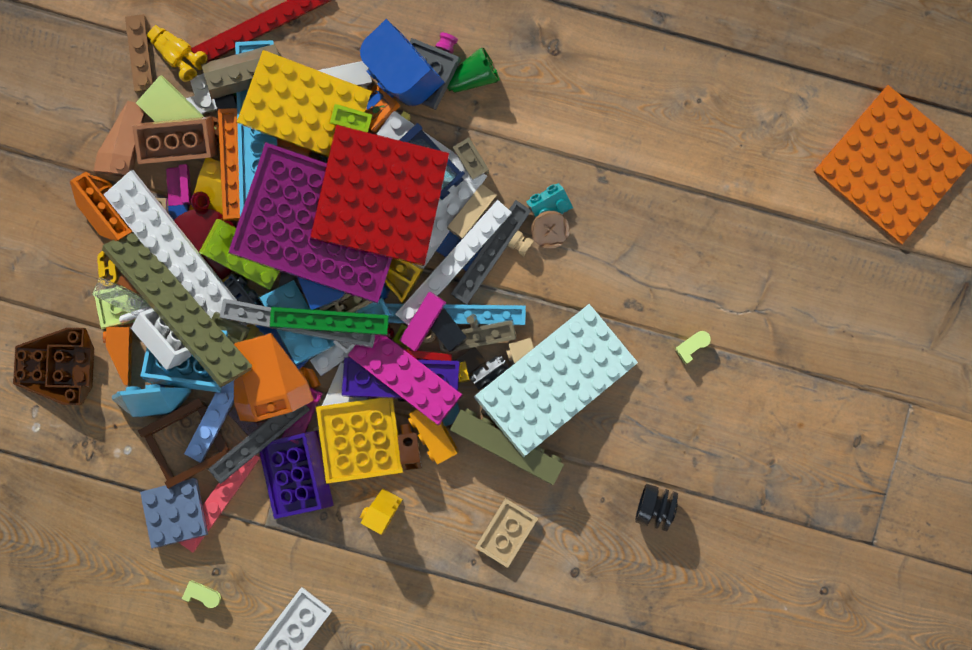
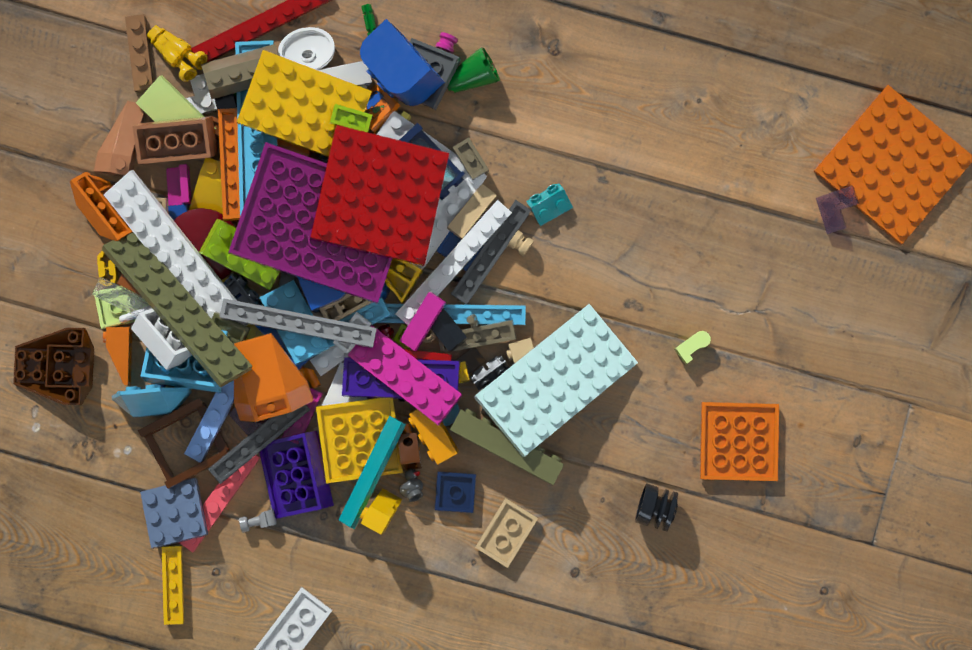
(172, 585): none -> yellow plate
(200, 201): dark red plate -> none
(210, 597): yellowish green leg -> none
(265, 519): none -> light grey leg
(308, 47): none -> white dish
(329, 321): green plate -> none
(368, 18): none -> green axle
(372, 472): none -> teal tile
(414, 486): none -> dark grey animal
(455, 492): none -> dark blue plate
(550, 229): medium nougat tile -> none
(739, 441): none -> orange plate
(831, 206): none -> clear purple plate

